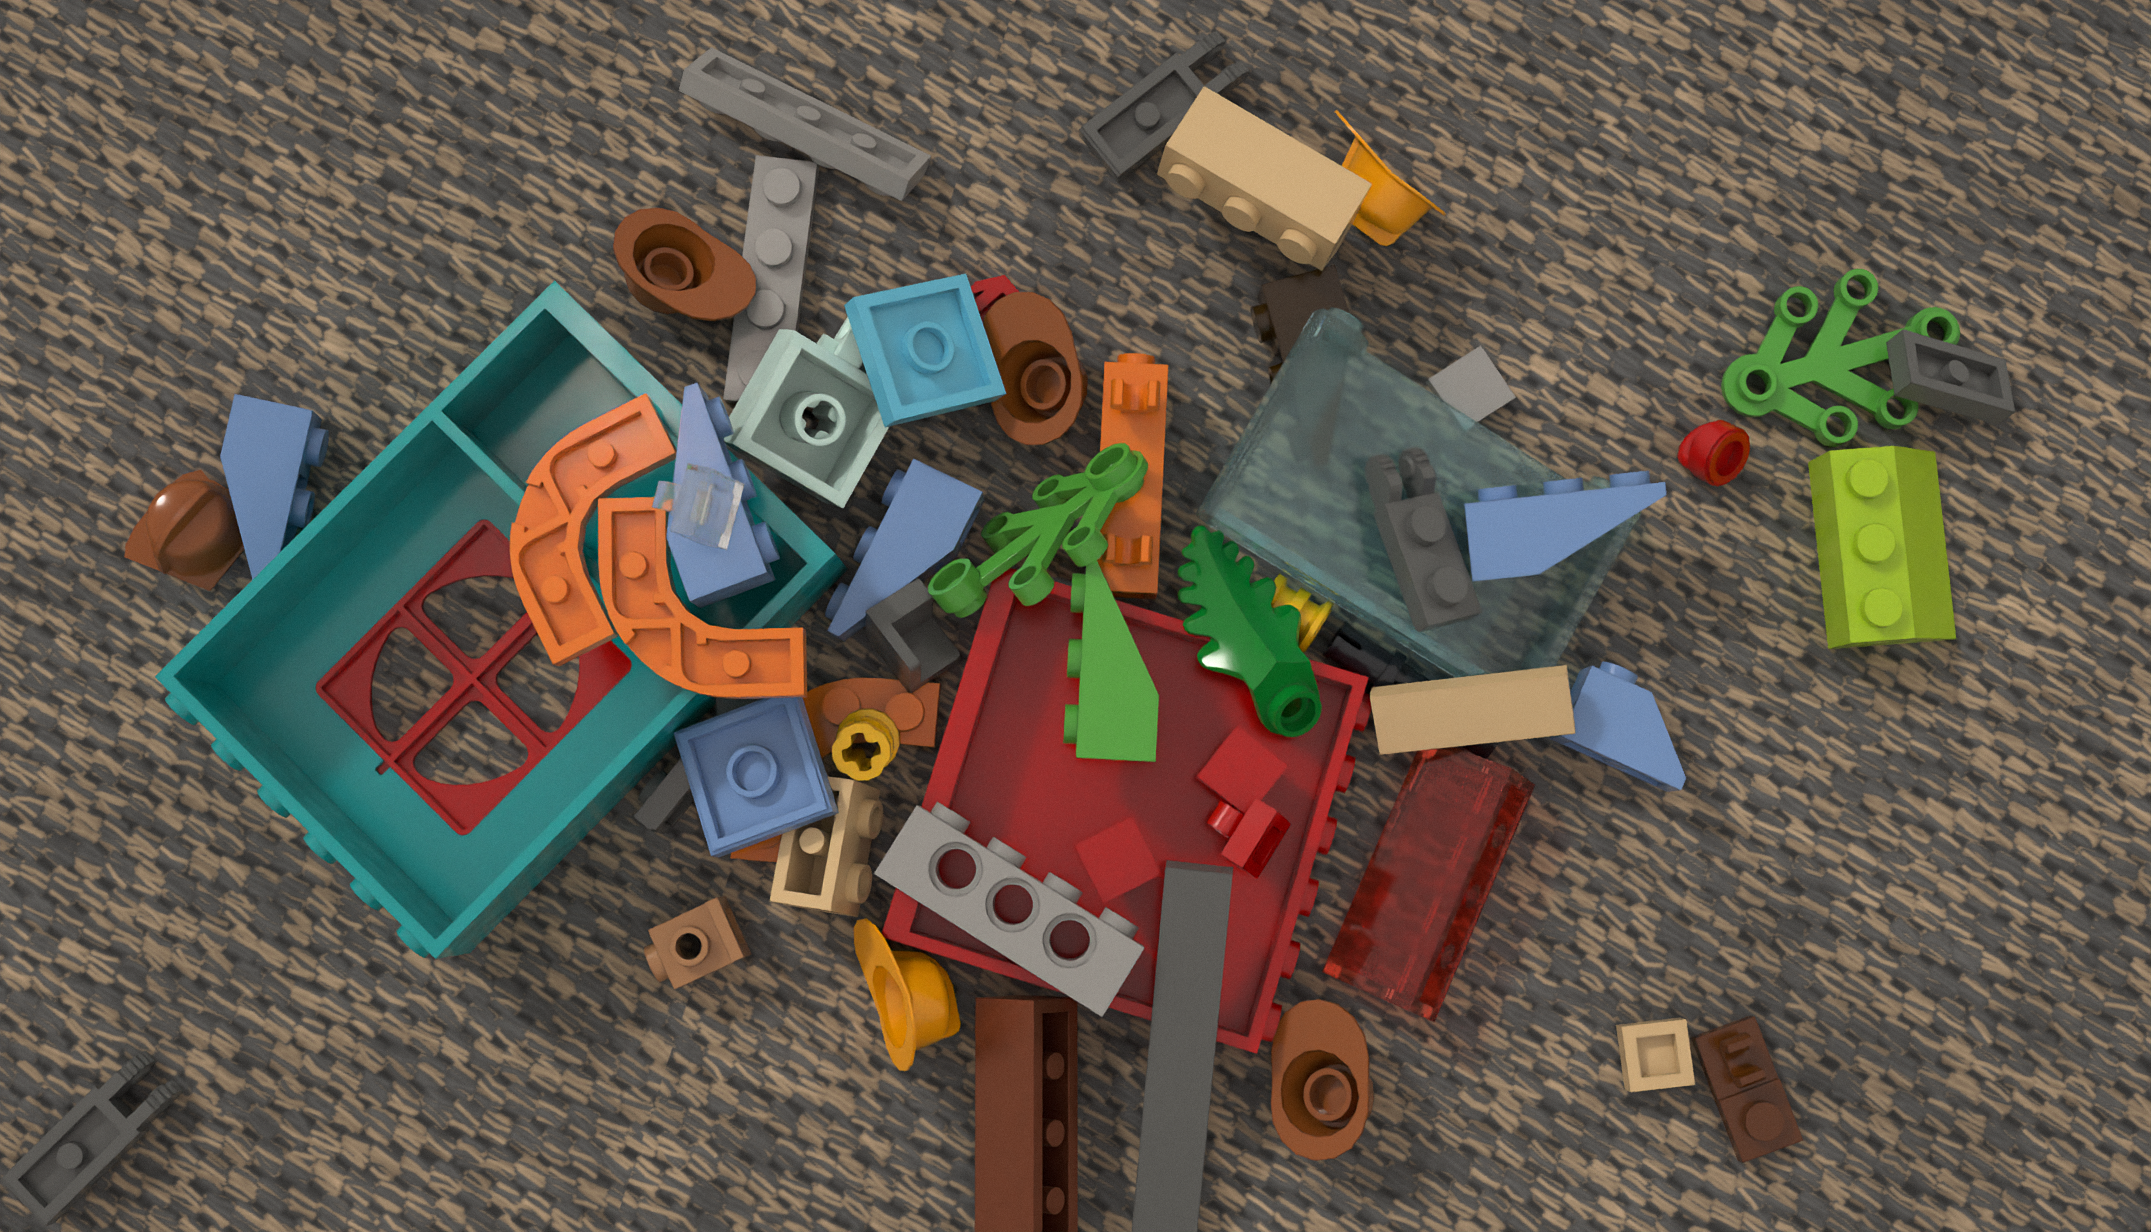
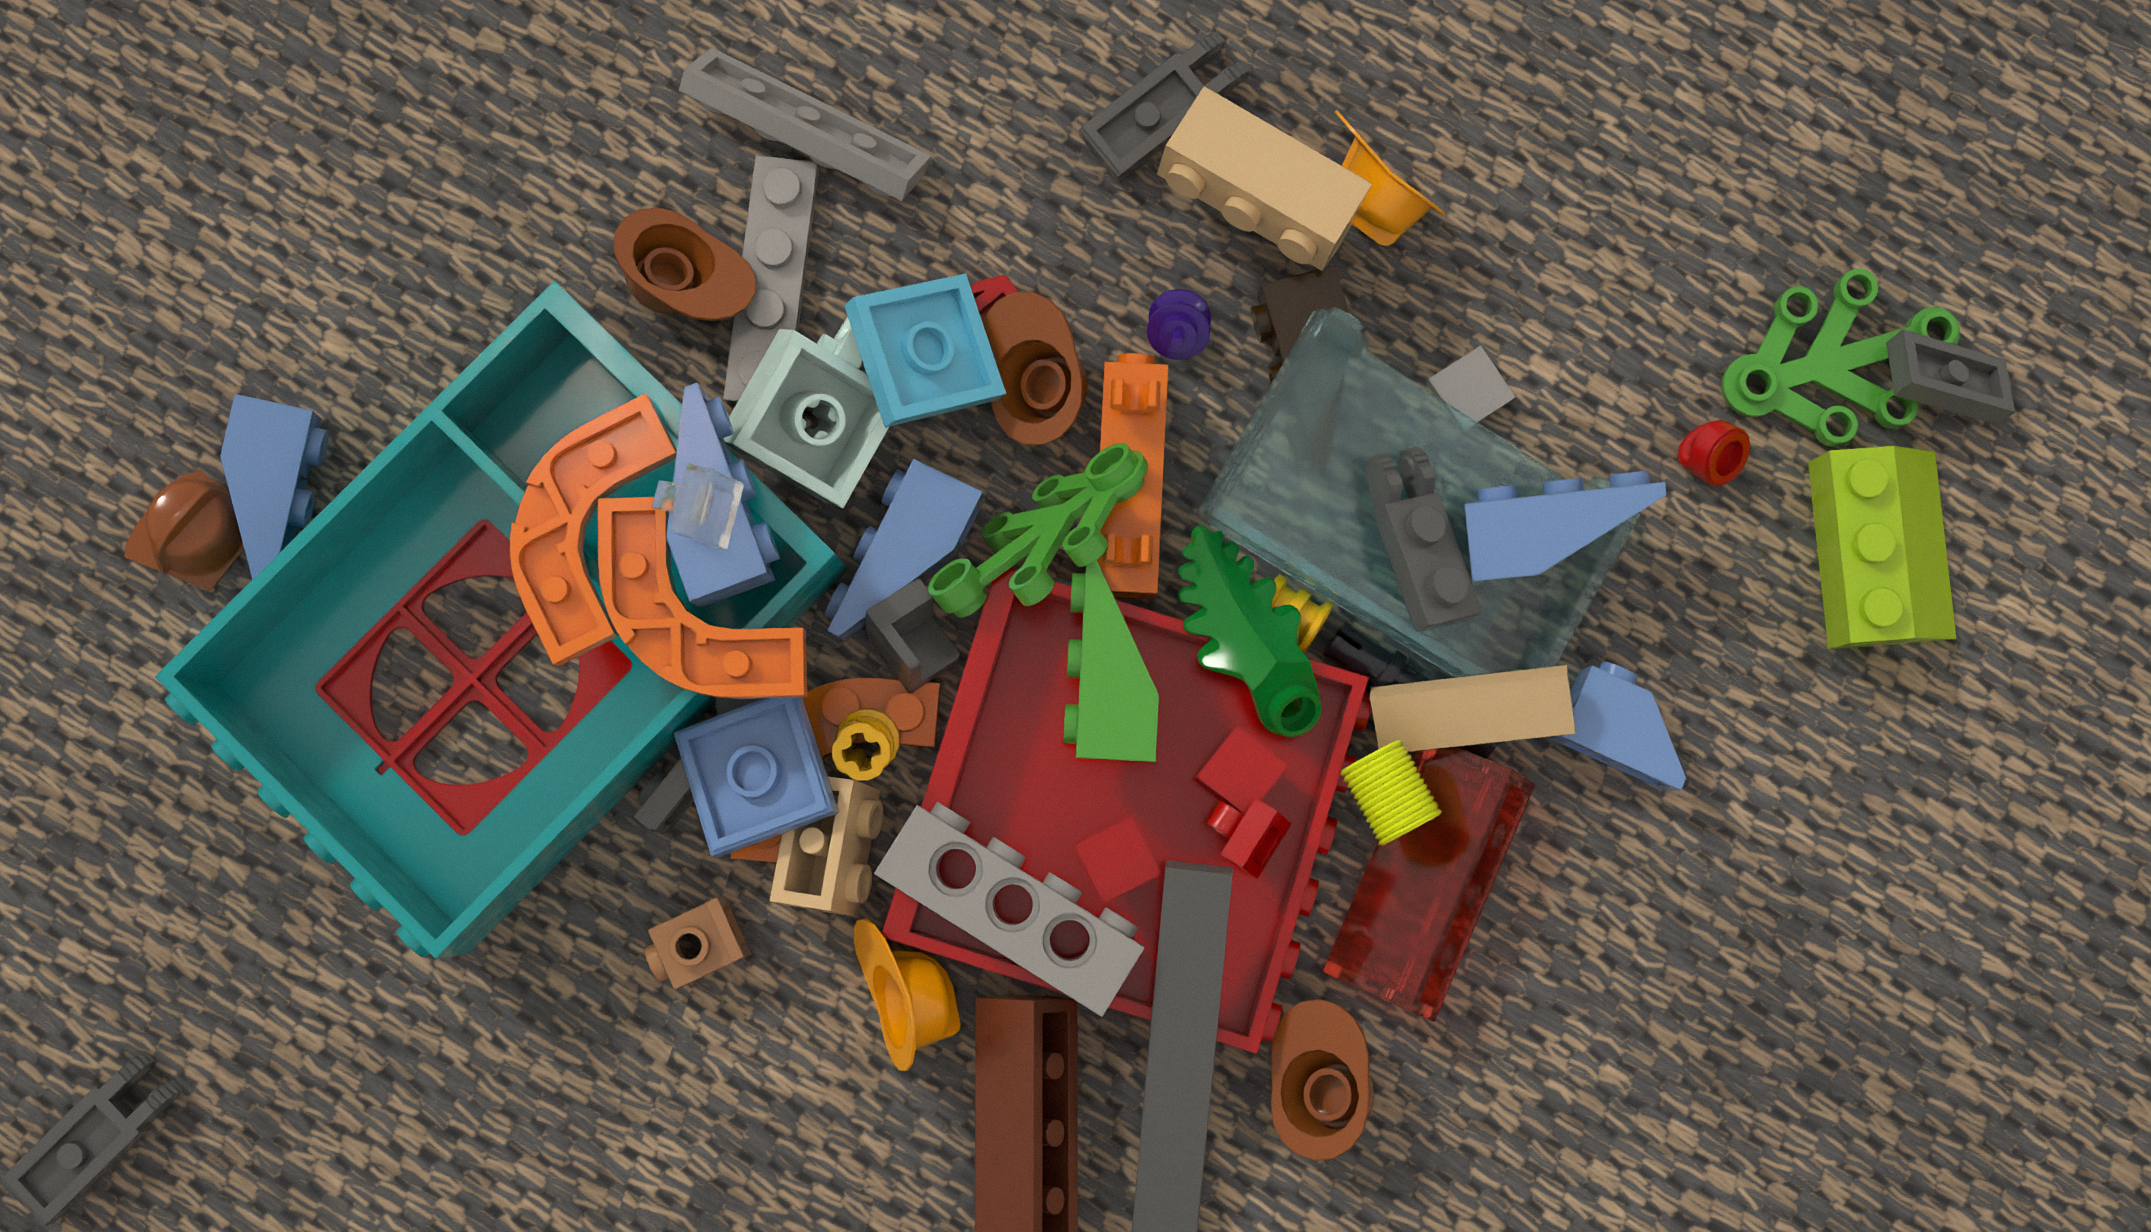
(1179, 324): none -> dark purple wheel
(1390, 792): none -> neon yellow piece
(1655, 1054): tan plate -> none
(1746, 1089): reddish brown plate -> none

